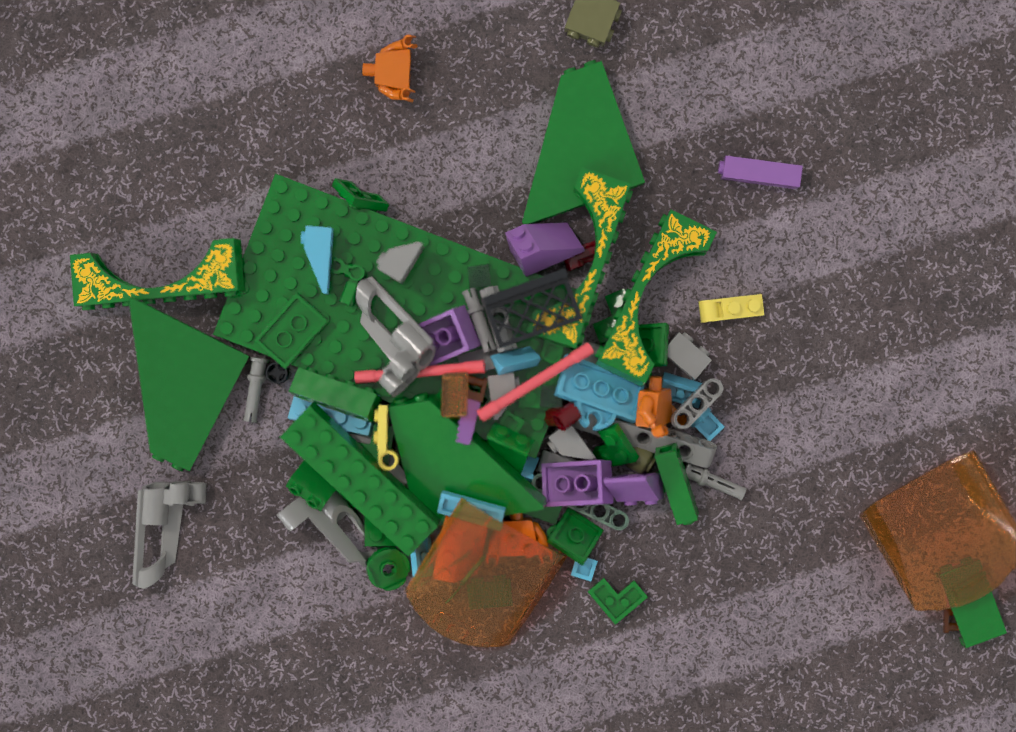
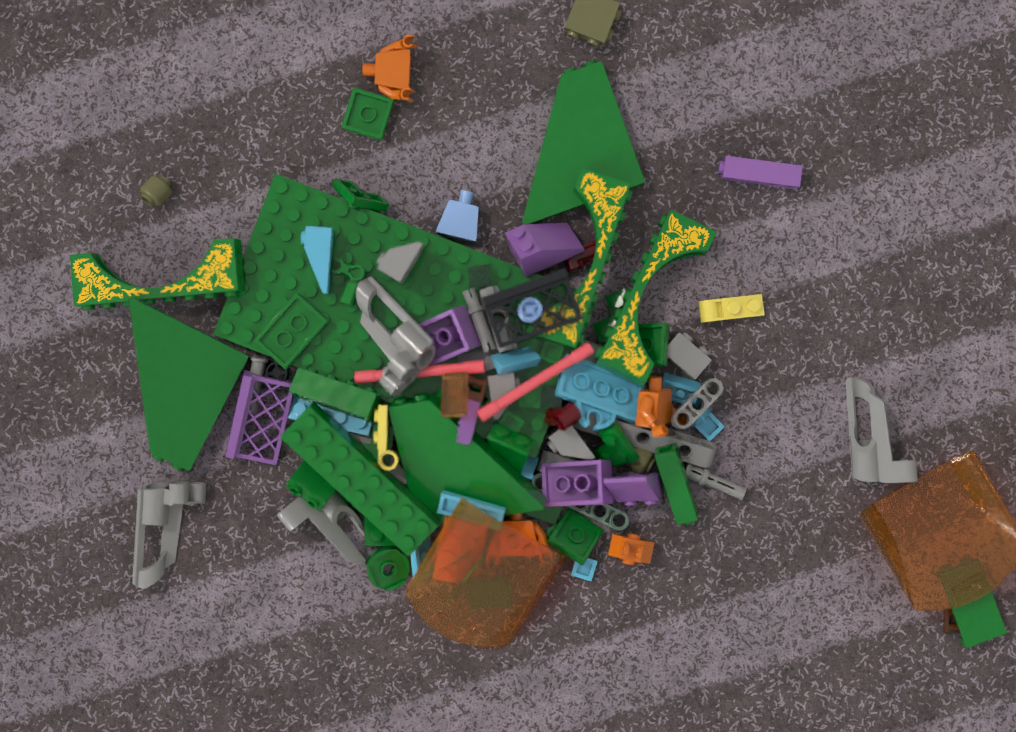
(155, 190): none -> olive head
(241, 414): none -> medium lavender fence
(367, 114): none -> green plate
(460, 218): none -> light blue torso
(532, 307): none -> light blue wheel
(617, 604): green plate -> none
(631, 548): none -> orange hinge
(873, 458): none -> light grey panel

